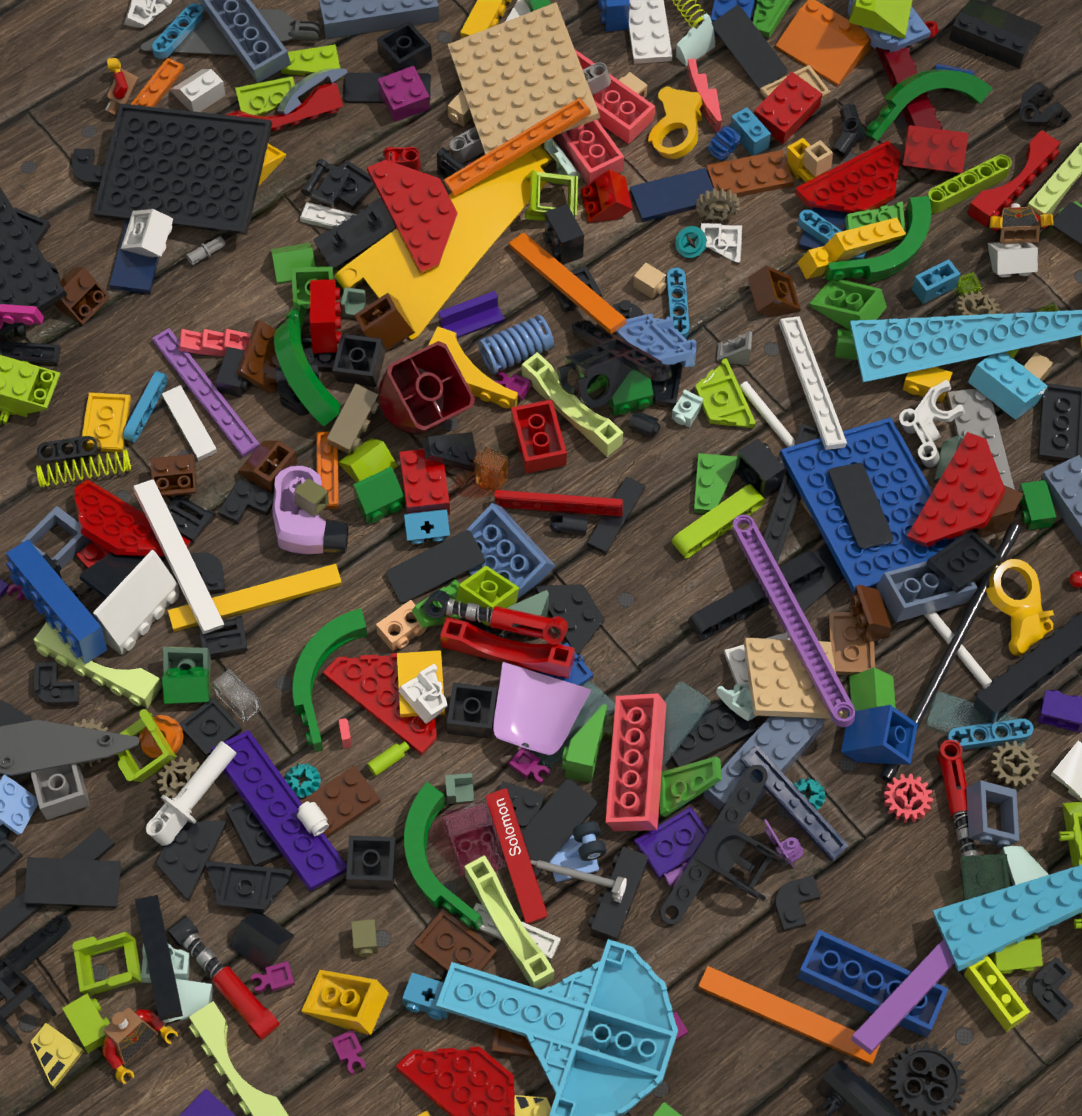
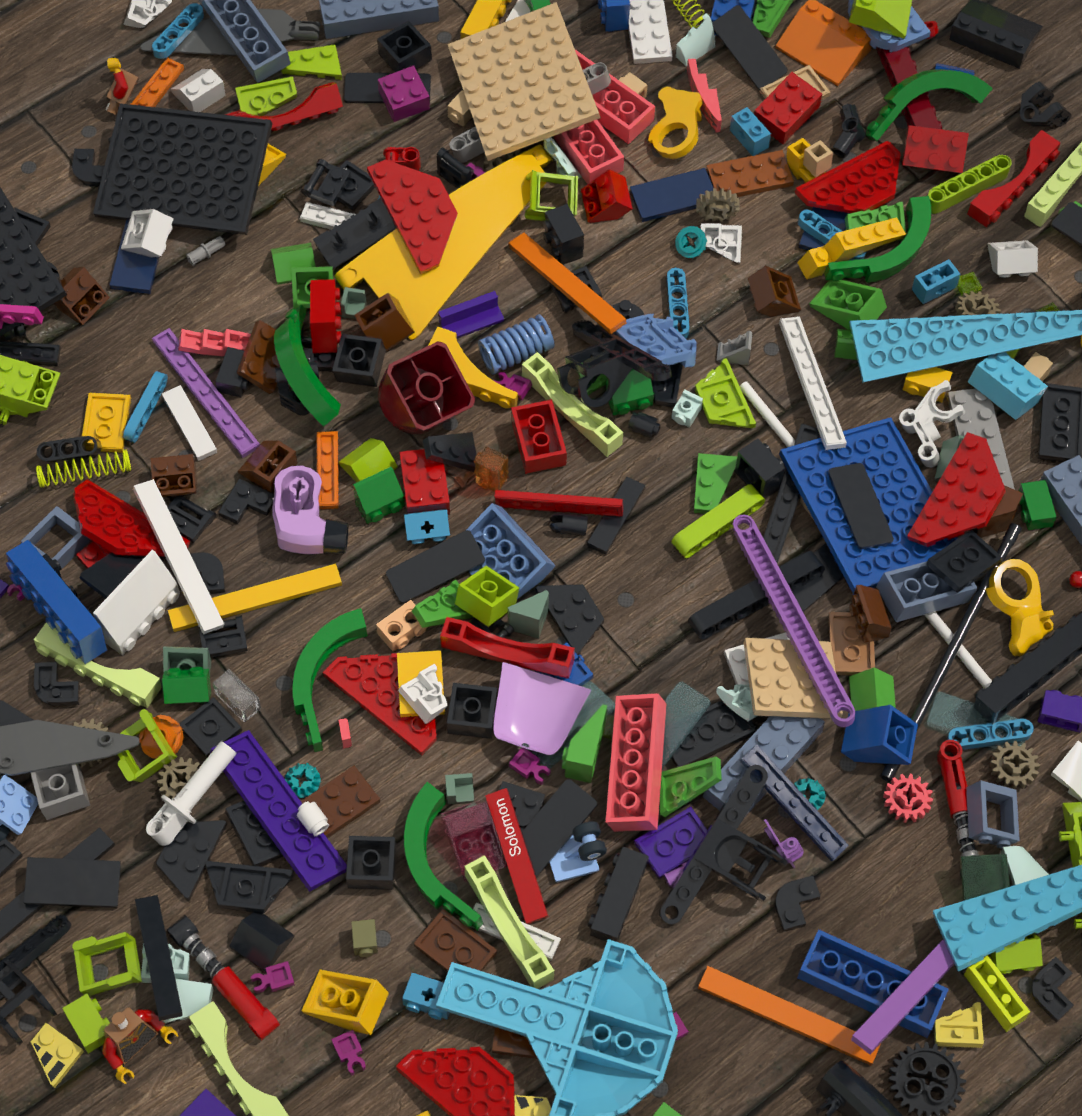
(291, 101): sand blue slope -> none
(311, 497): olive brick -> none
(353, 419): dark tan wedge -> none
(387, 758): lime cylinder -> none
(499, 618): piece -> none
(517, 147): orange tile -> none
(618, 885): light grey piece -> none
(649, 281): tan brick -> none
(724, 143): blue gear -> none
(960, 1028): none -> light yellow wing
(1019, 224): torso -> none

